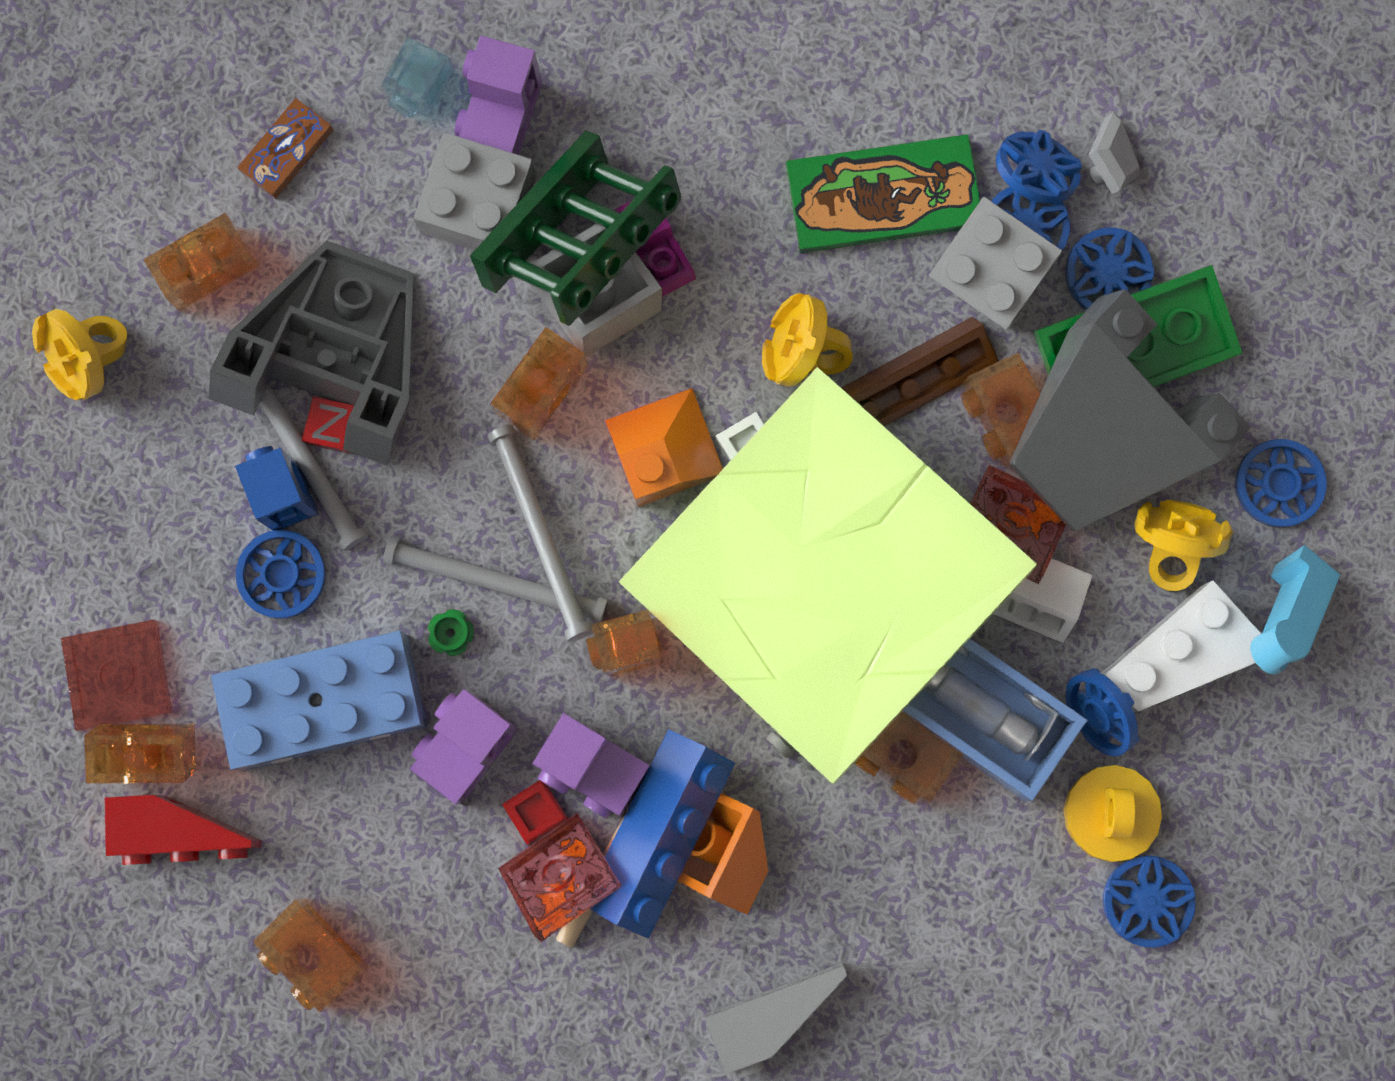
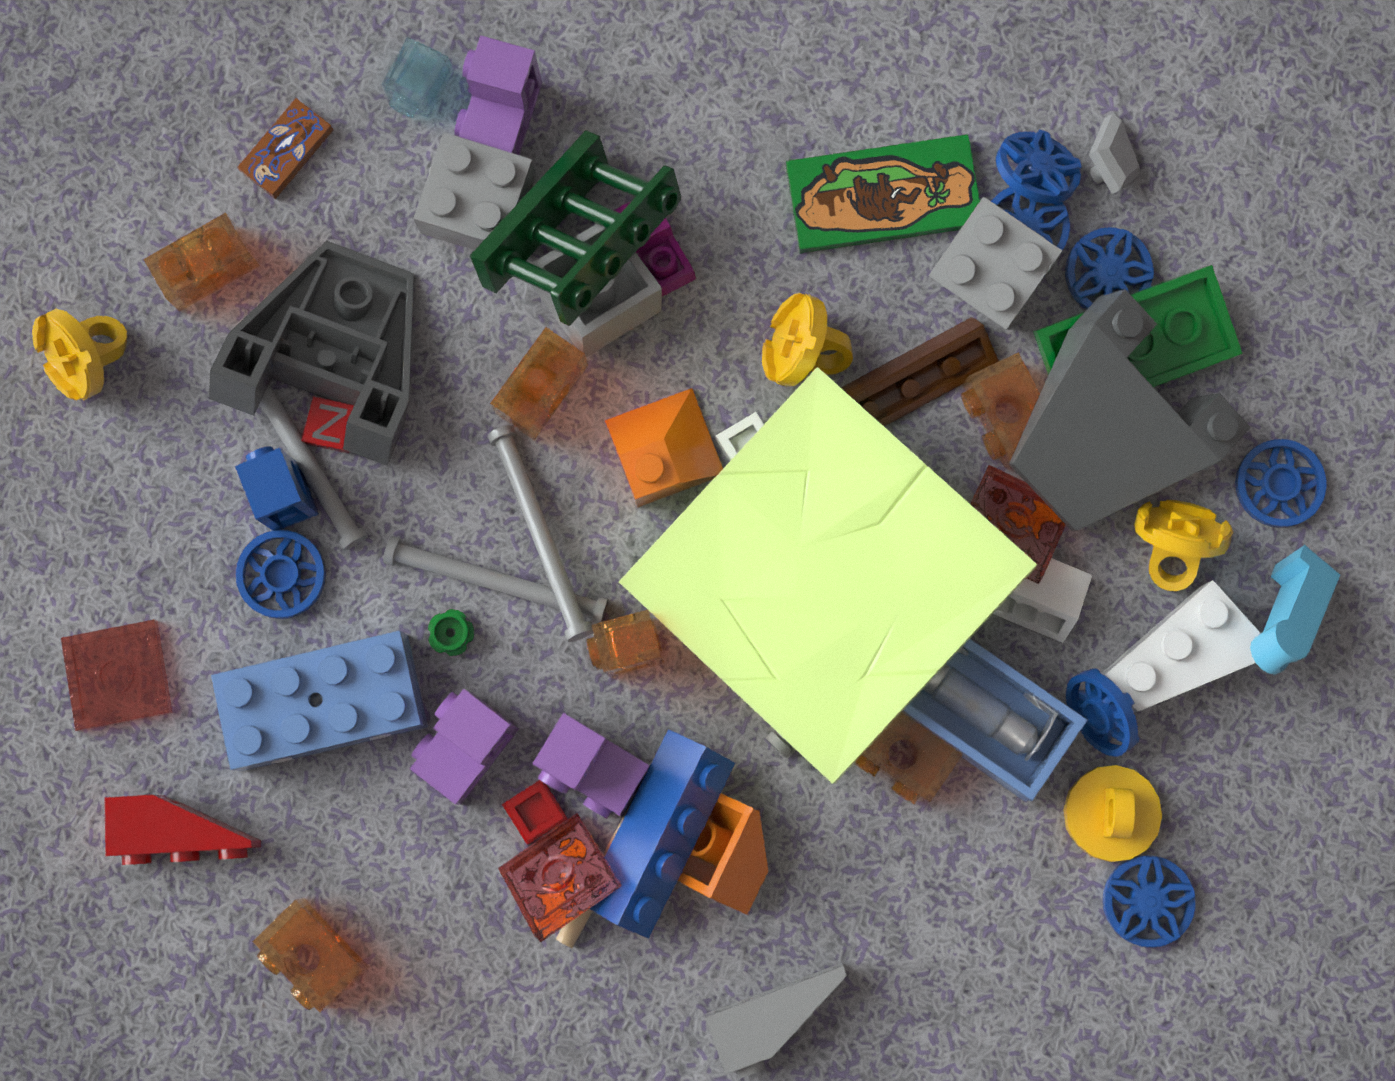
(140, 753): clear orange brick -> none

